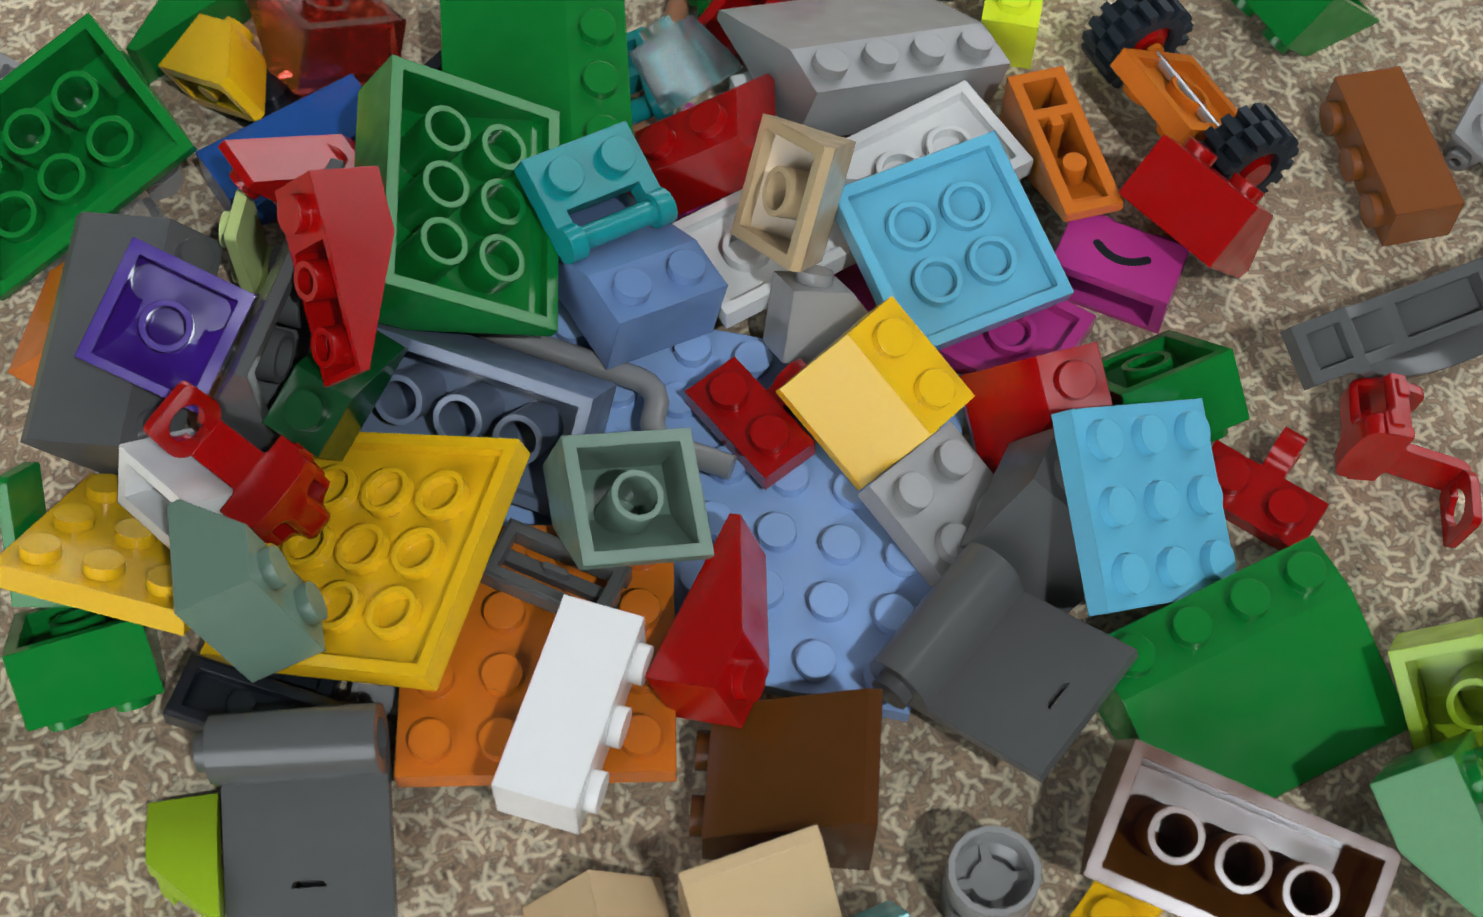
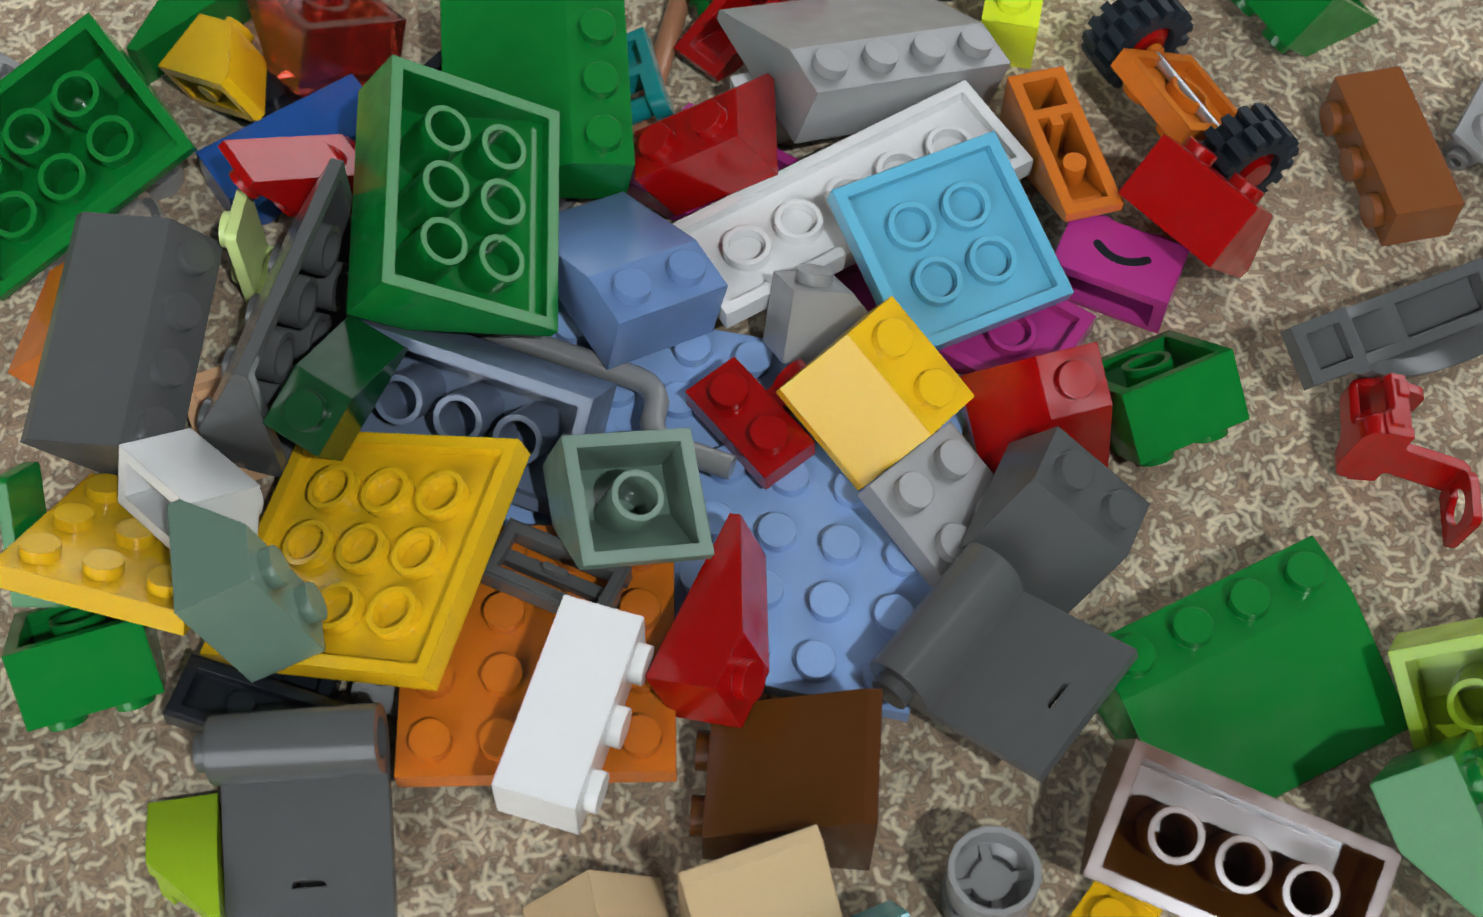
(164, 322): dark purple slope -> none
(273, 490): red piece -> none
(340, 257): red slope -> none
(588, 174): teal plate -> none
(681, 61): clear light blue slope -> none
(792, 192): tan slope -> none
(1143, 502): medium azure plate -> none
(1262, 498): red plate -> none

